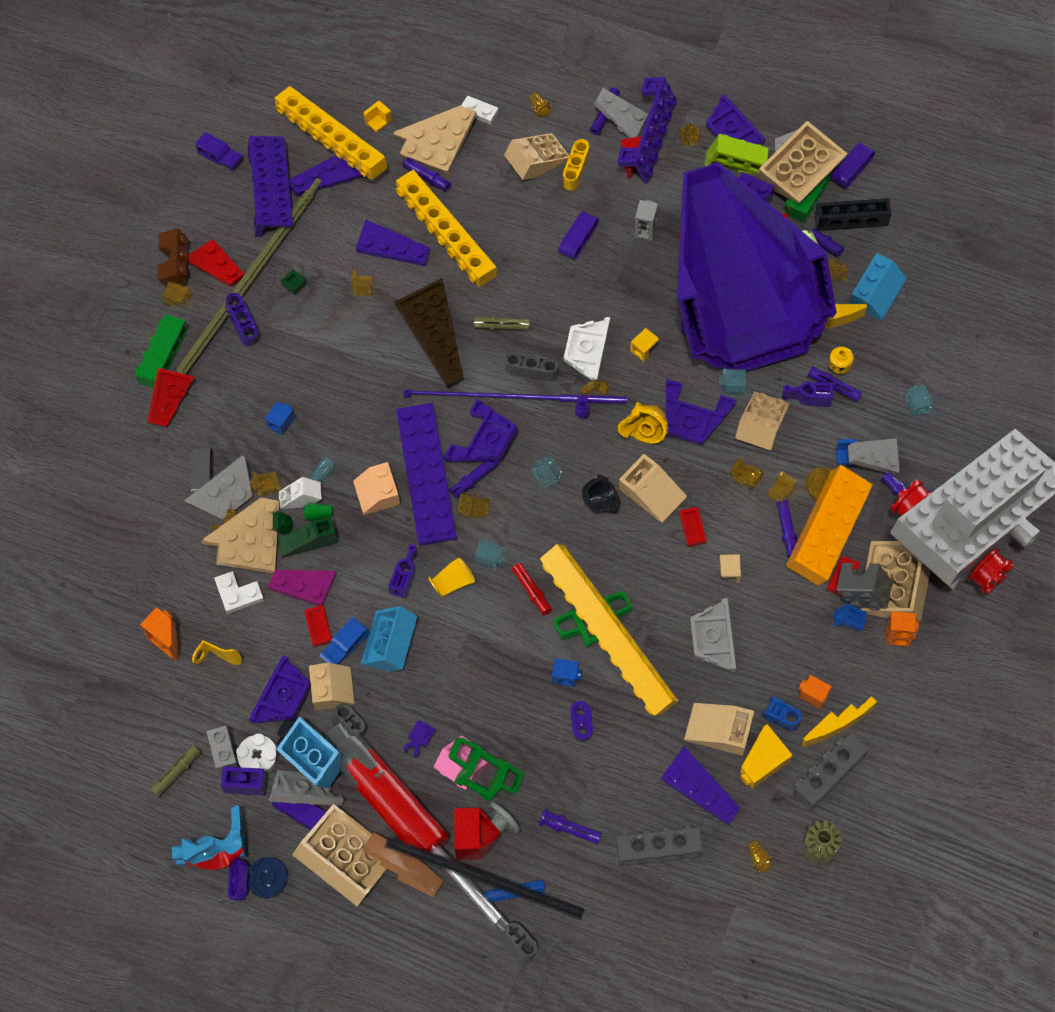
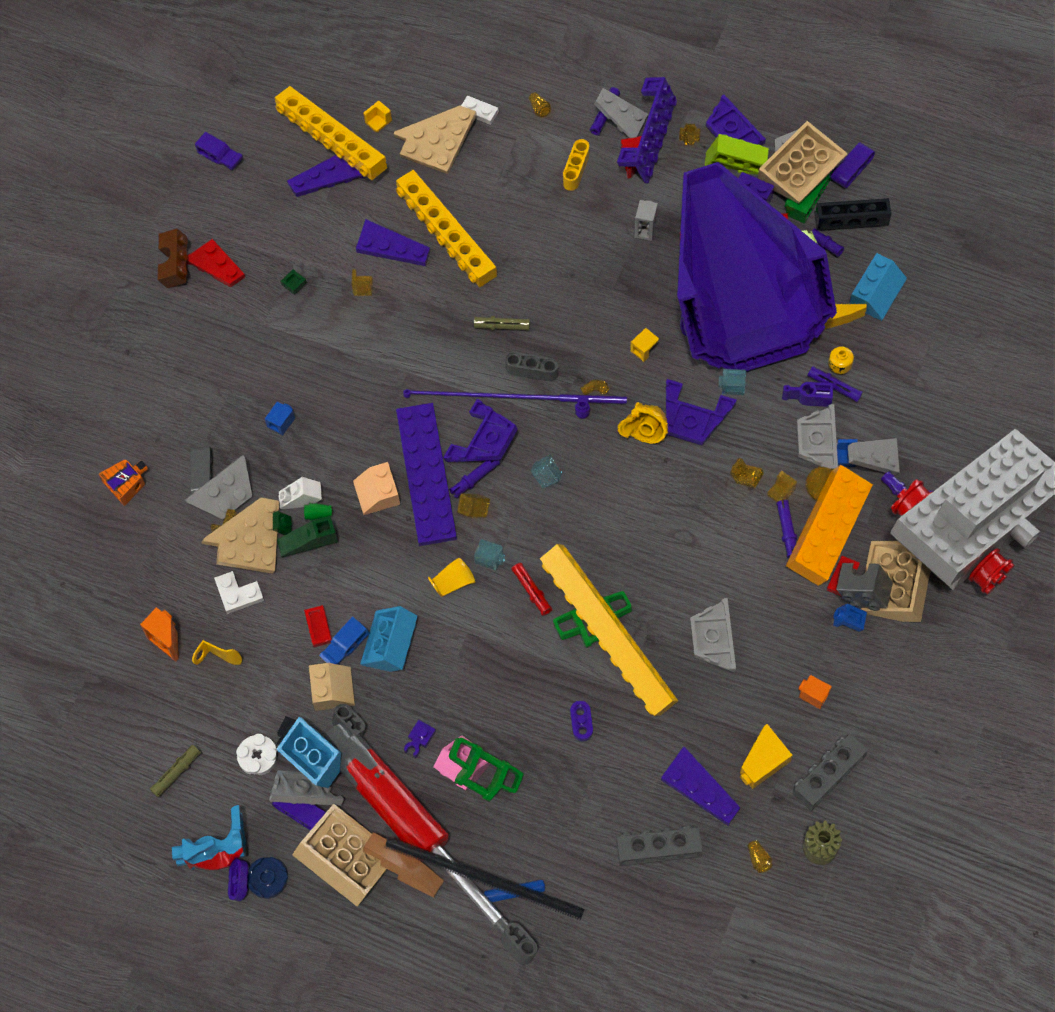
(124, 480): none -> orange torso
(162, 349): green brick -> none
(166, 395): red wing -> none
(175, 293): clear yellow panel -> none
(222, 748): light grey brick -> none
(243, 781): dark purple brick -> none
(244, 327): dark purple beam -> none
(247, 280): olive axle -> none
(265, 483): clear yellow bracket -> none
(270, 182): dark purple bracket -> none
(281, 695): dark purple wing -> none
(304, 585): magenta wing -> none
(322, 469): clear light blue cone -> none
(401, 580): dark purple piece -> none
(430, 322): dark brown wing -> none
(432, 177): dark purple pin -> none
(477, 833): red piece -> none
(535, 155): tan slope -> none
(566, 672): blue brick -> none
(578, 235): dark purple beam -> none
(586, 347): white wing -> none
(594, 836): dark purple pin -> none
(600, 495): black hair -> none
(651, 488): tan slope -> none
(692, 526): red tile -> none
(719, 727): tan slope -> none
(730, 566): tan panel -> none
(762, 420): tan slope -> none
(778, 712): blue piece -> none
(818, 438): none -> light grey wing
(834, 725): yellow slope -> none
(838, 269): clear yellow bracket -> none
(901, 628): orange brick -> none
(918, 400): clear light blue brick -> none

